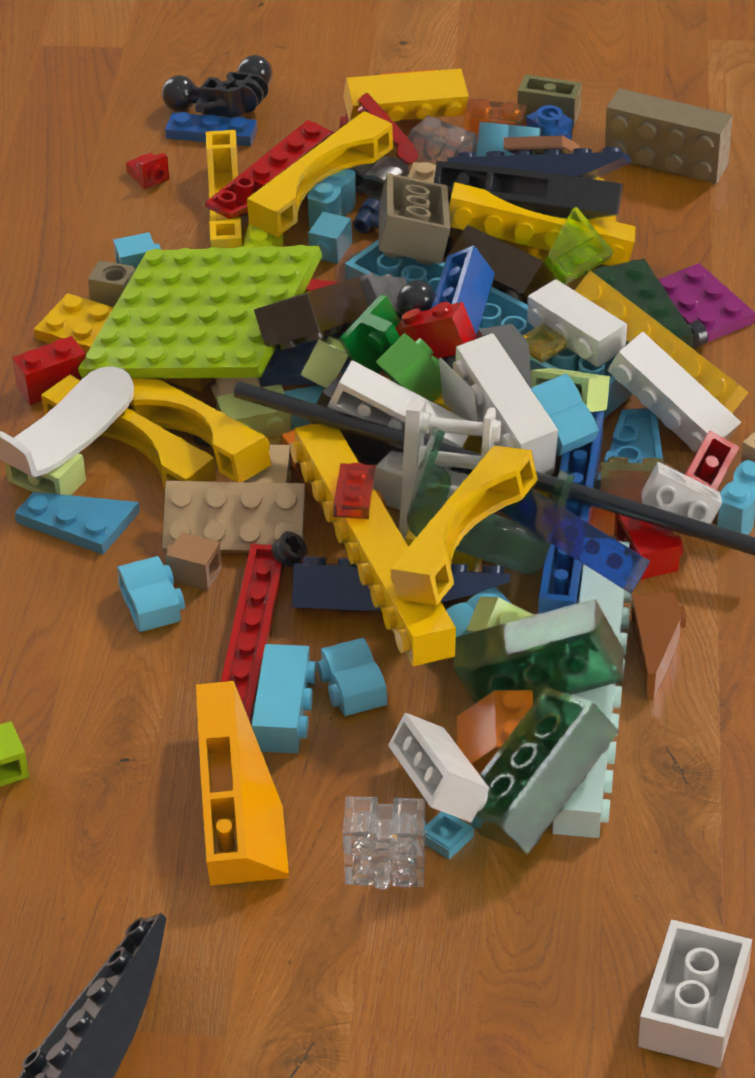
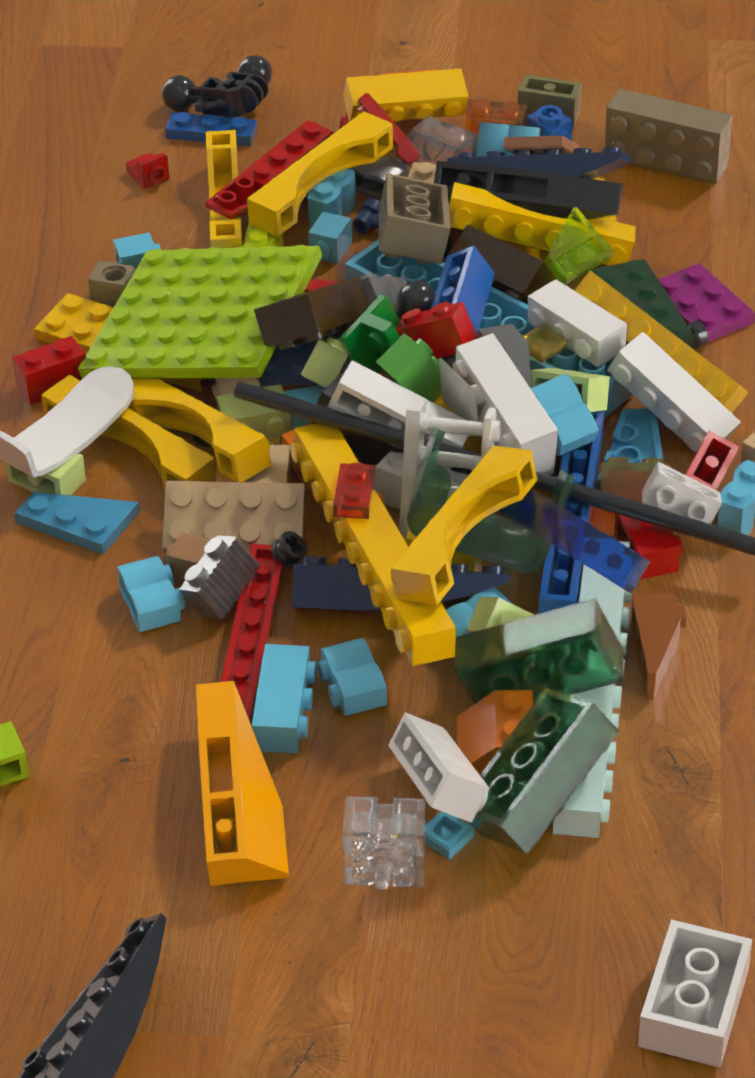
(219, 576): none -> flat silver brick

